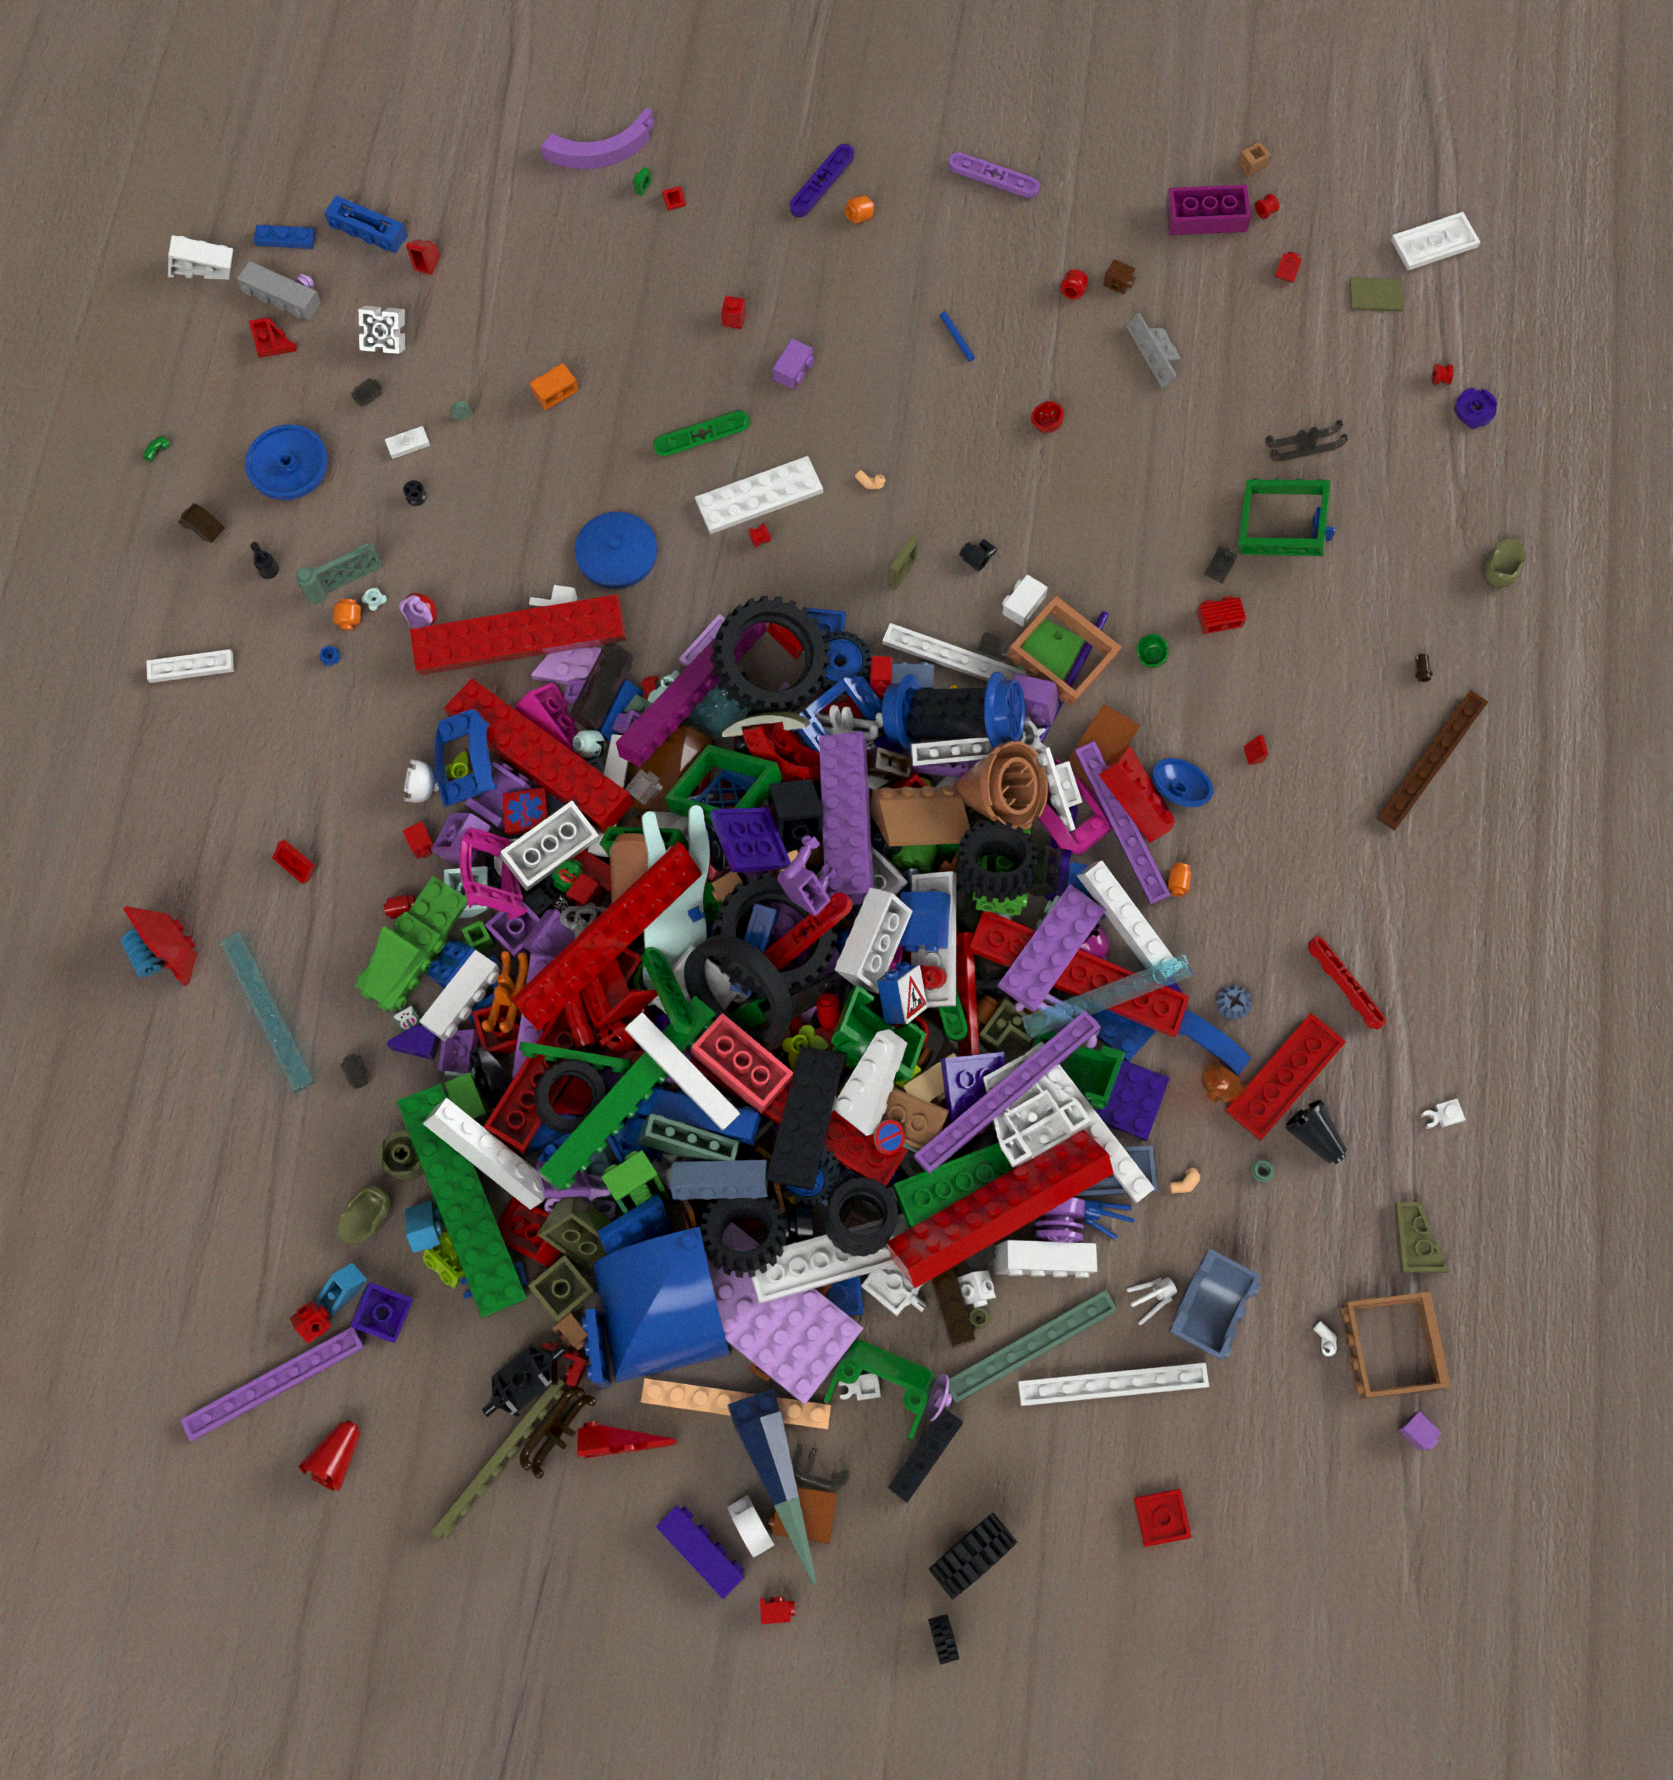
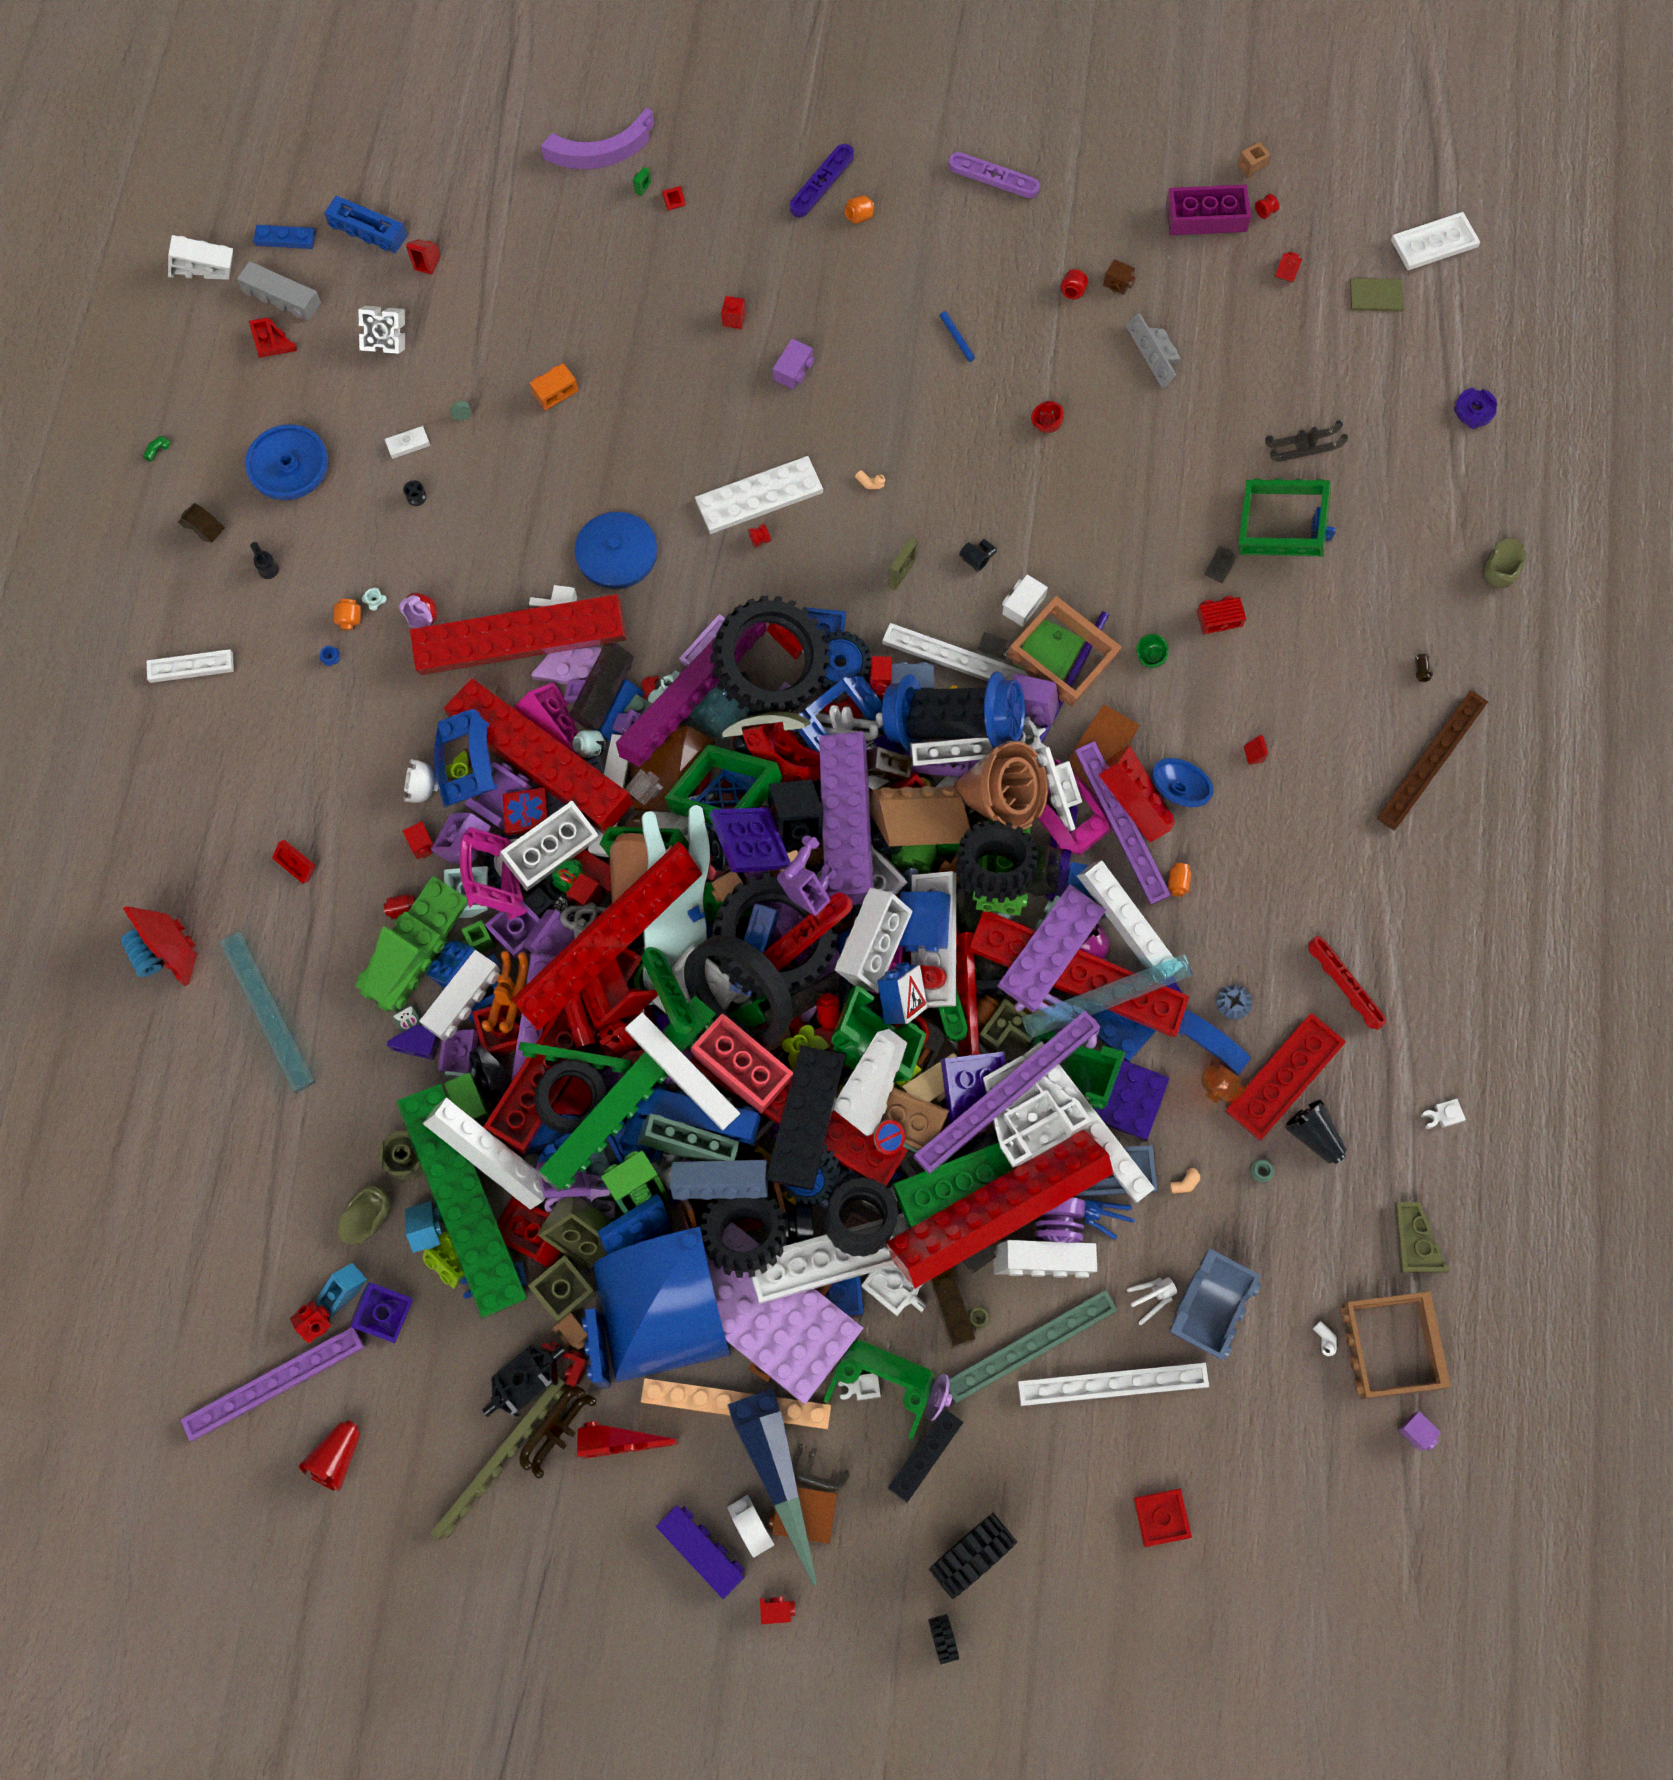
(305, 280): lavender plate -> none
(316, 584): sand green piece -> none
(355, 1071): clear smoke brick -> none
(366, 392): clear smoke brick -> none
(720, 427): green piece -> none
(976, 1288): white brick -> none
(1442, 374): red wheel -> none

